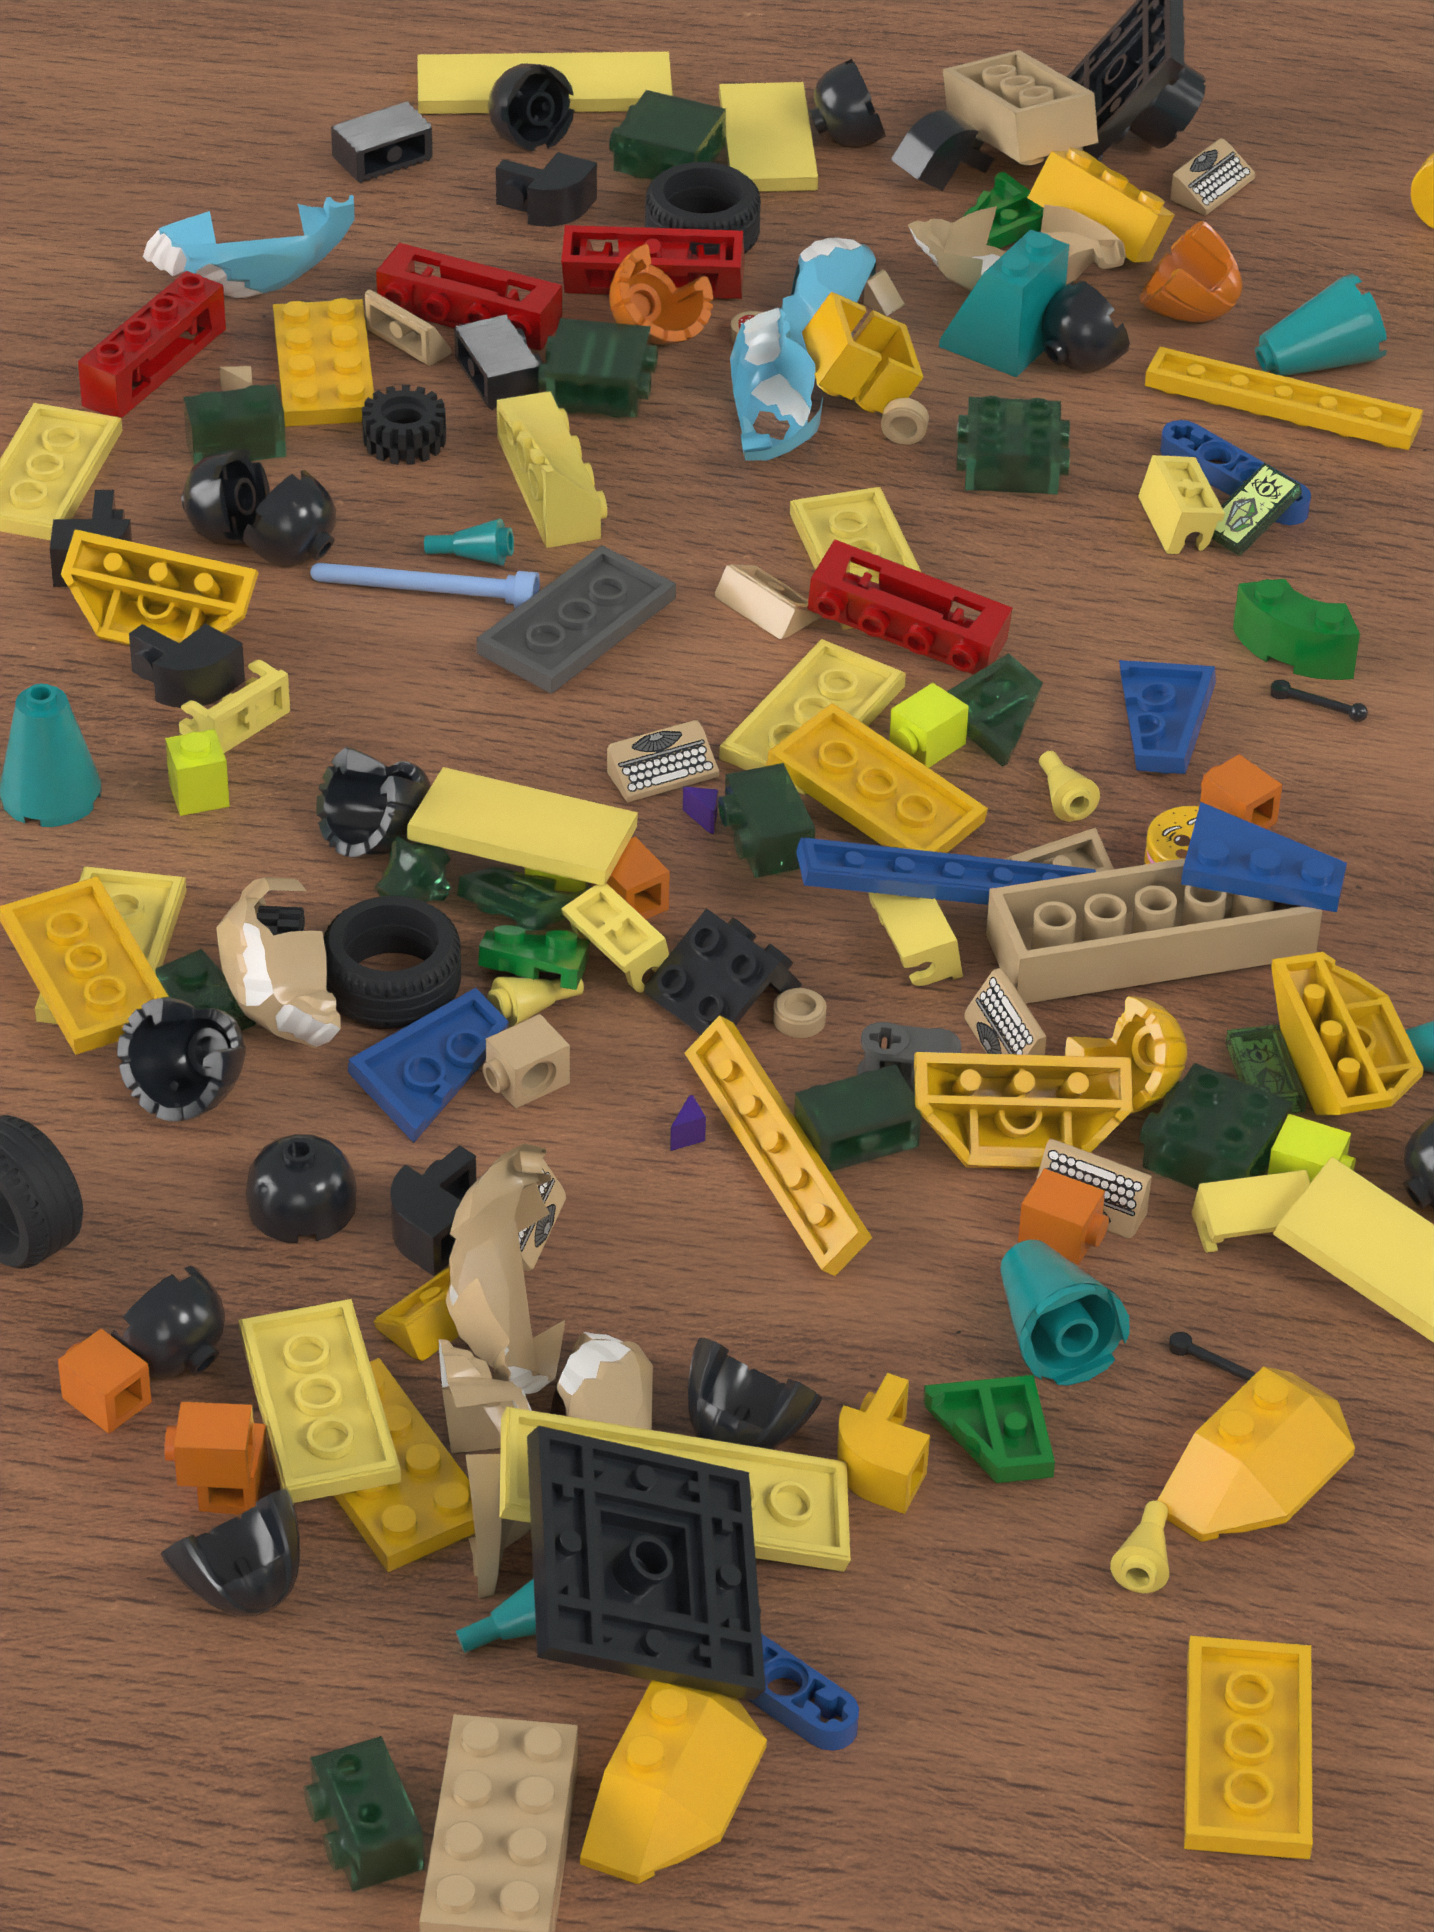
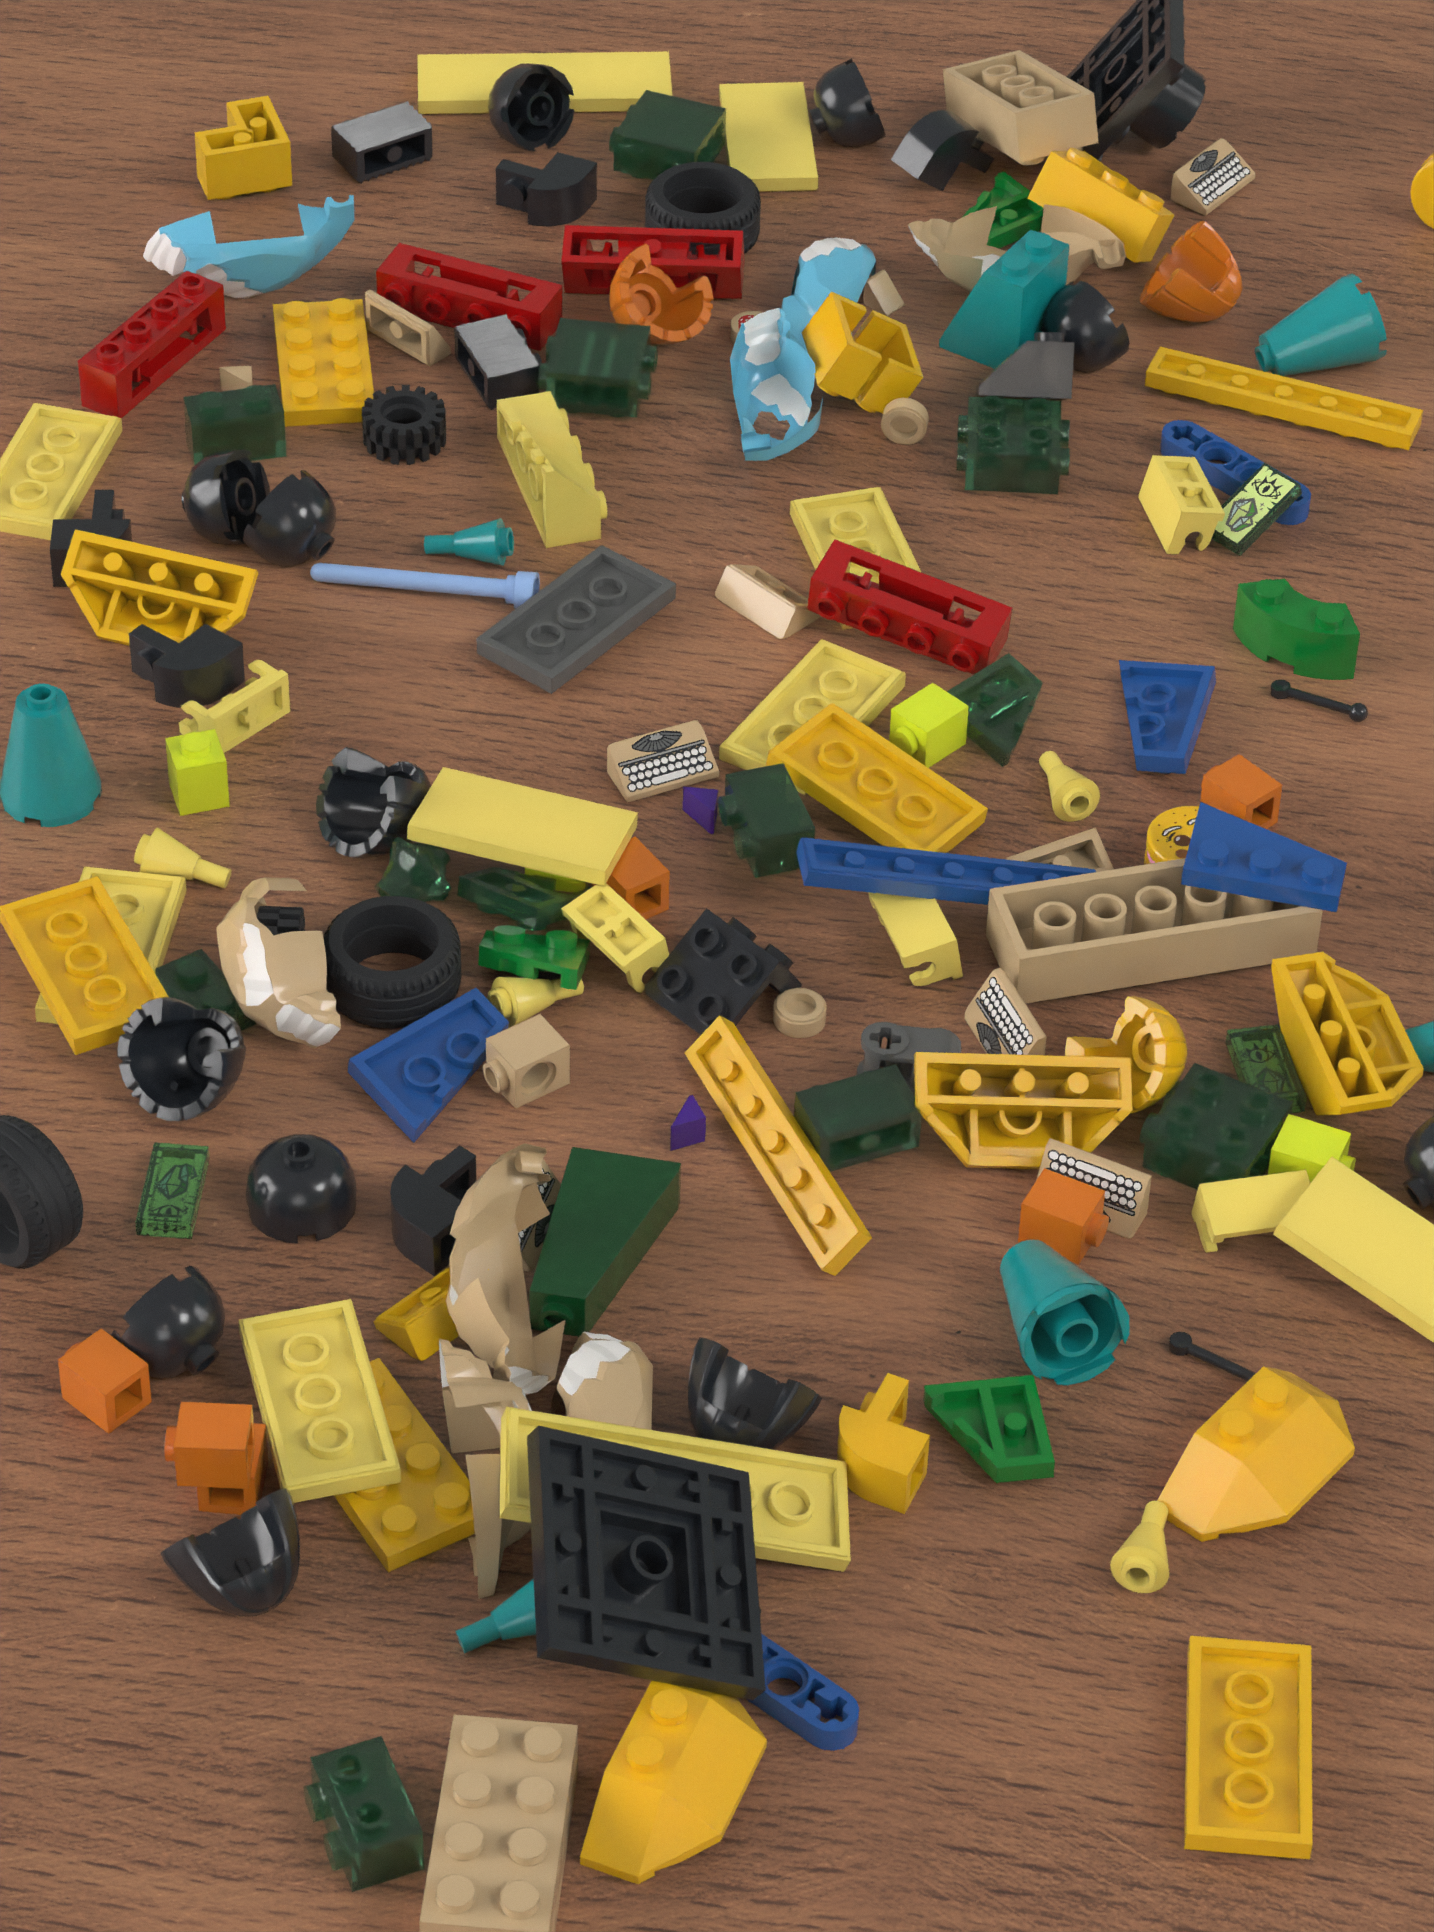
(167, 856): none -> light yellow cone
(172, 1190): none -> clear green tile
(247, 154): none -> yellow brick
(598, 1234): none -> dark green slope
(1034, 370): none -> black slope

